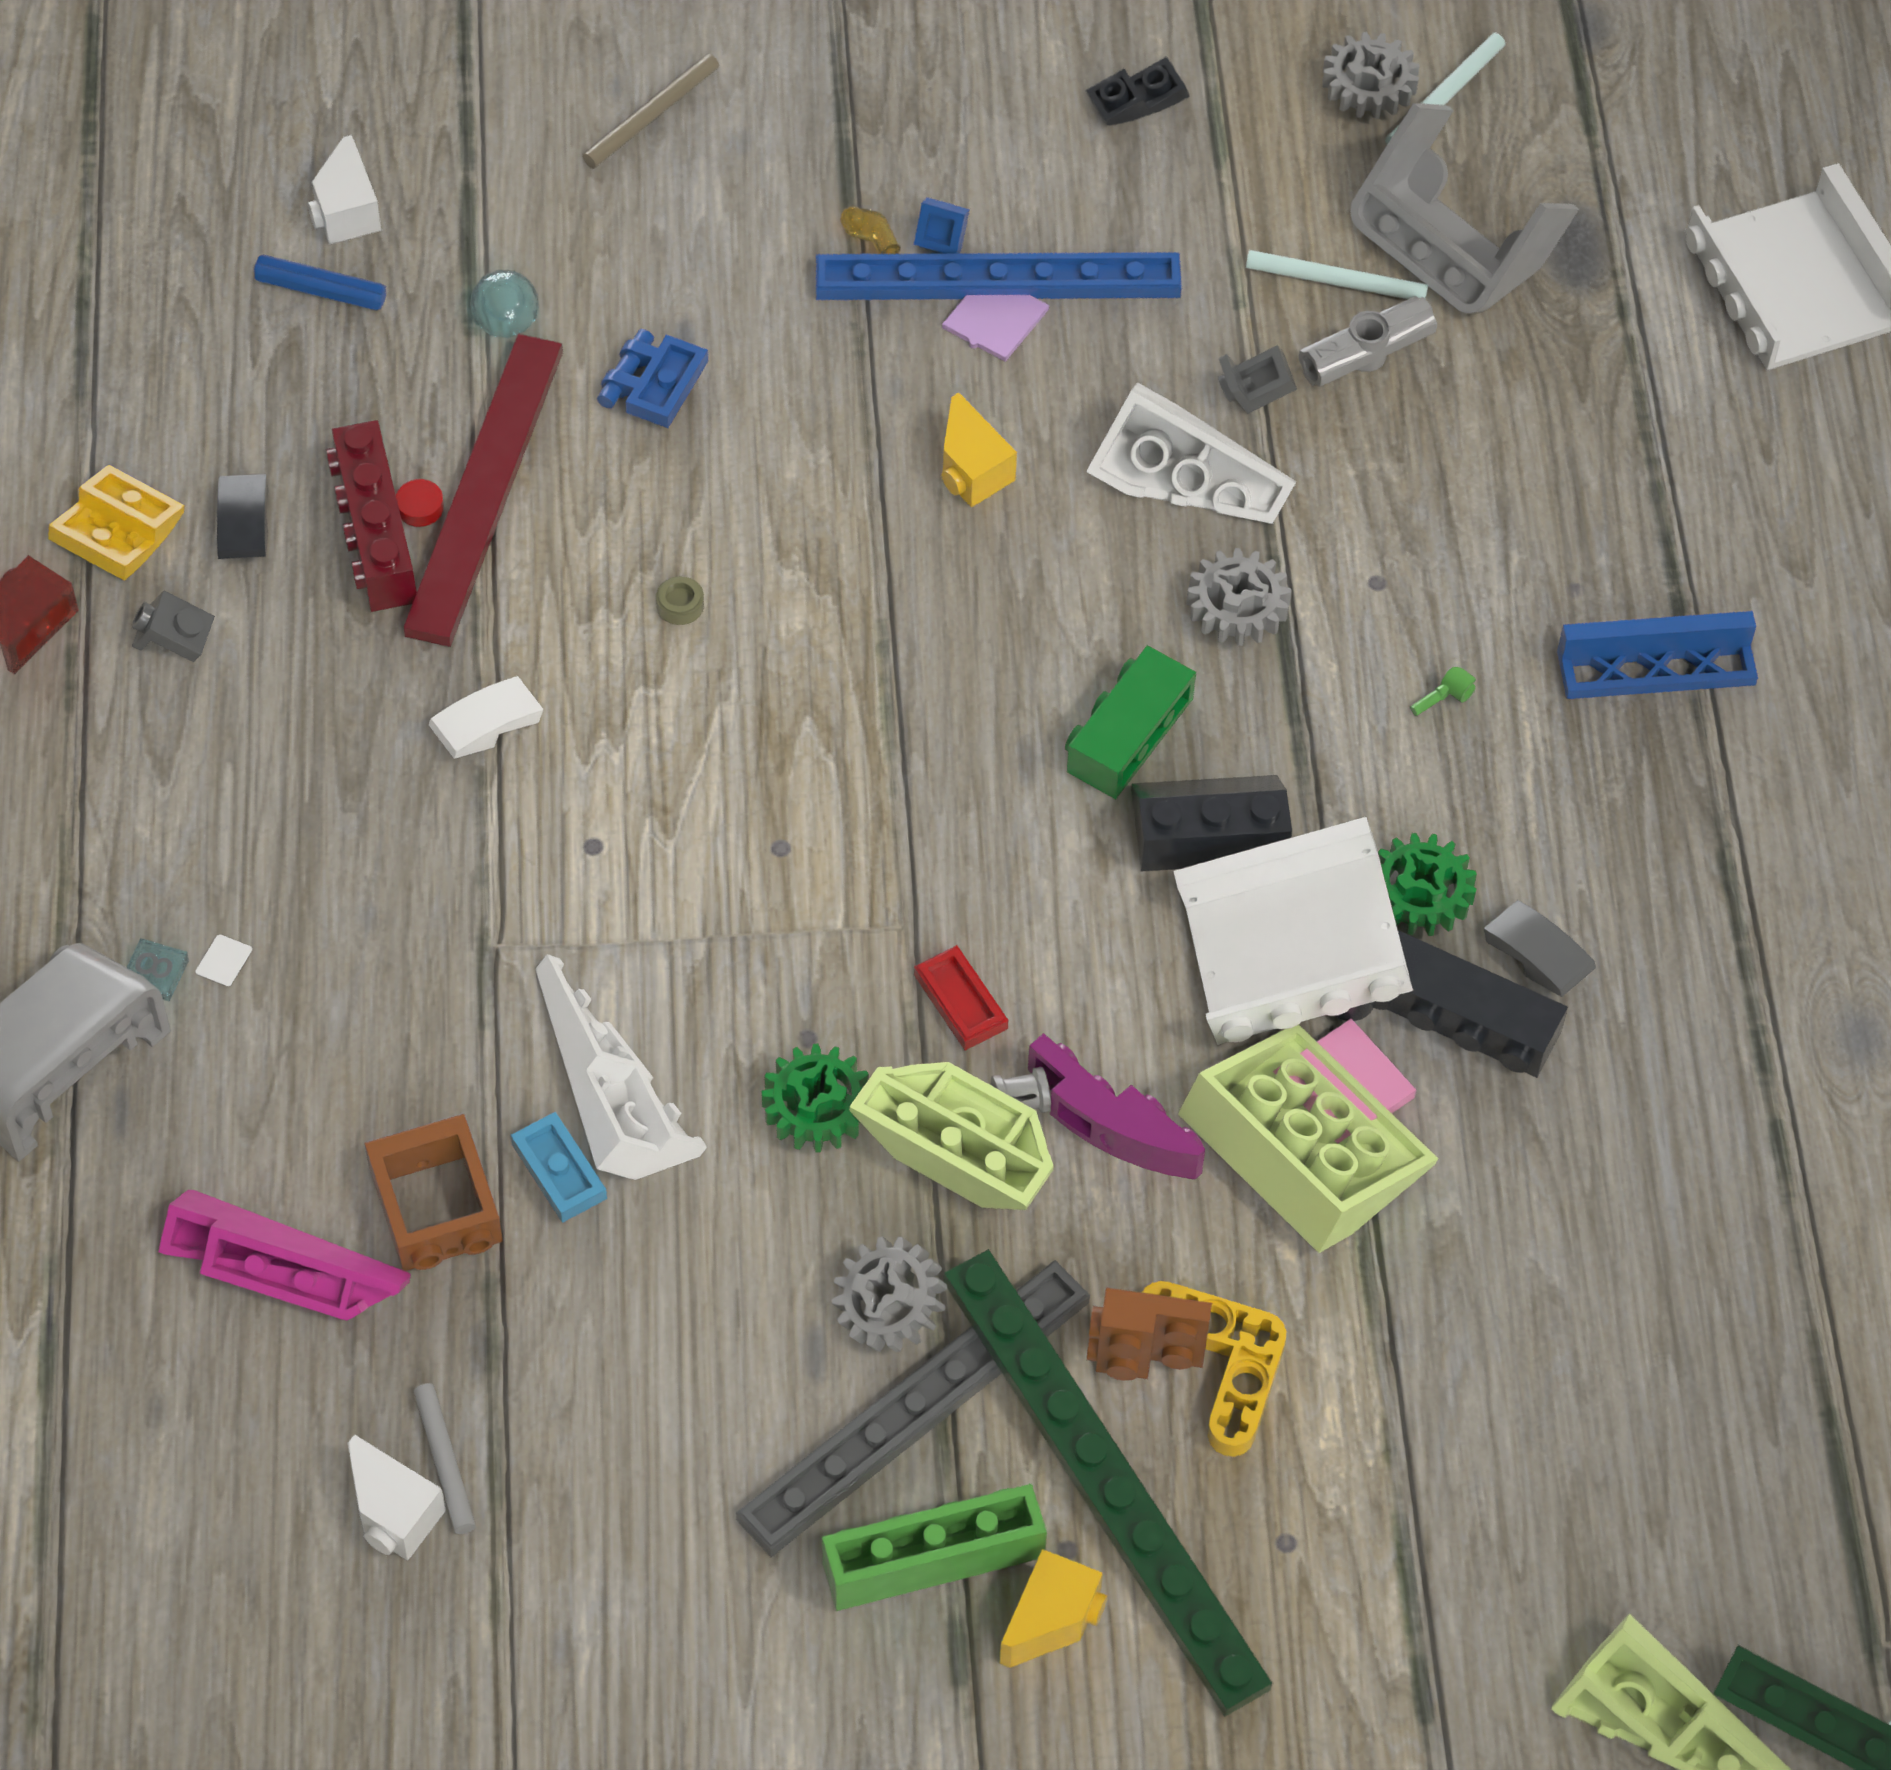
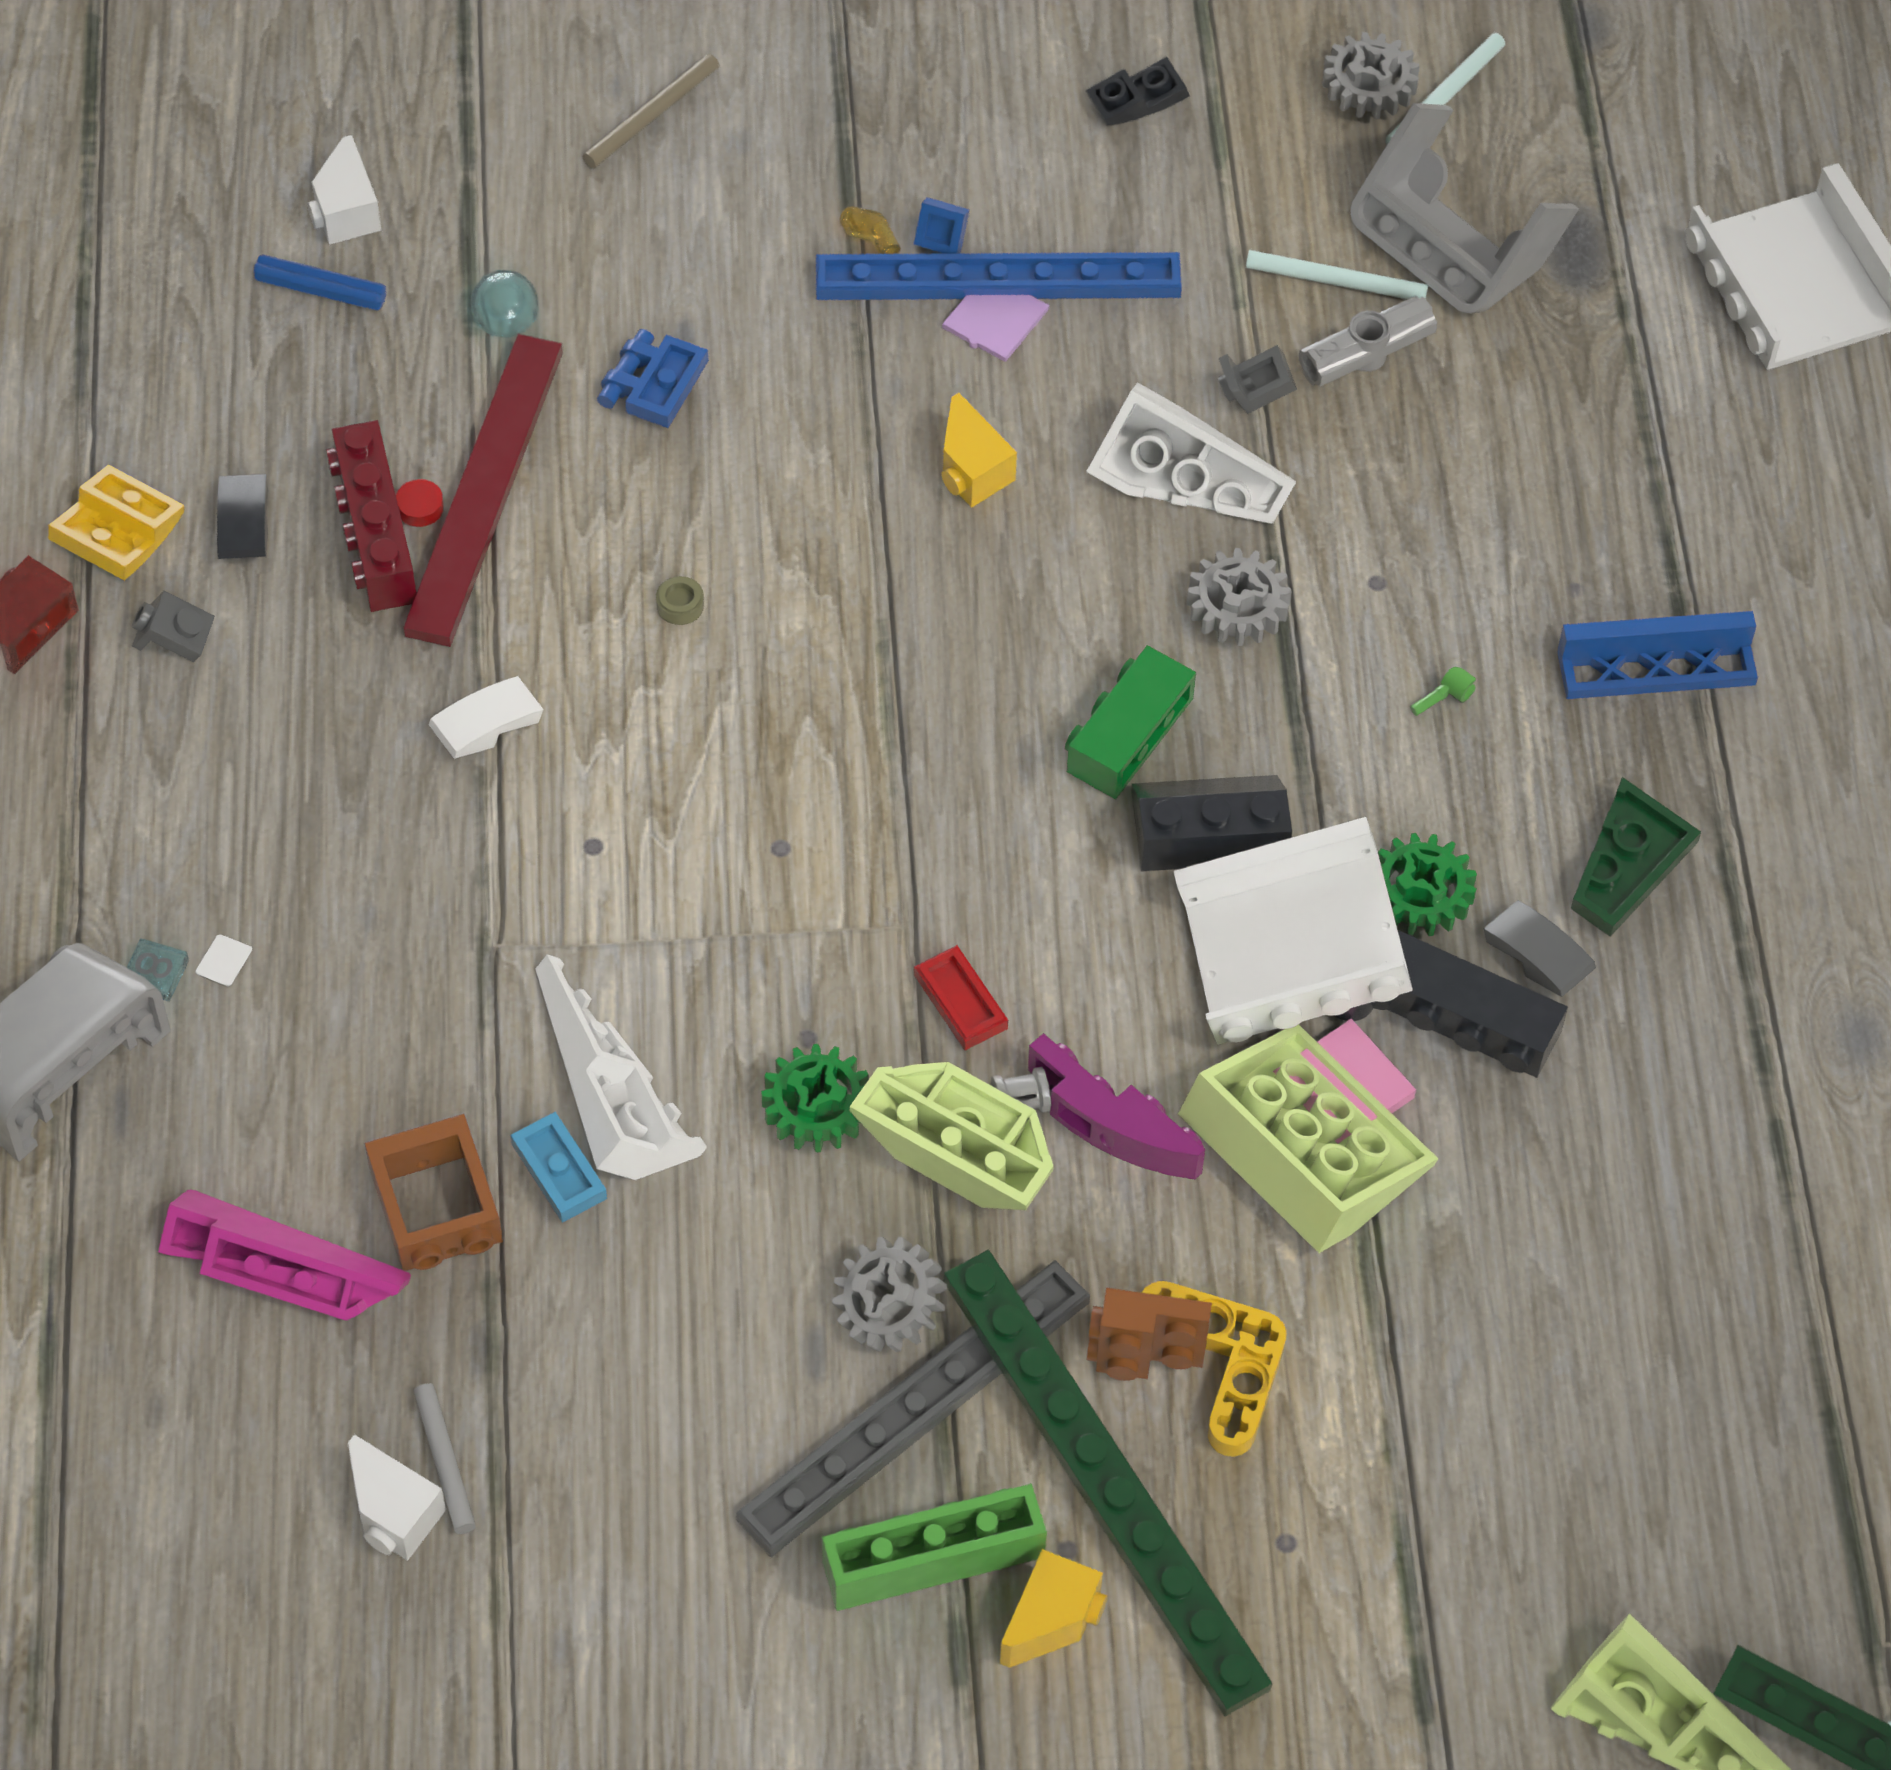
(1631, 857): none -> dark green wing

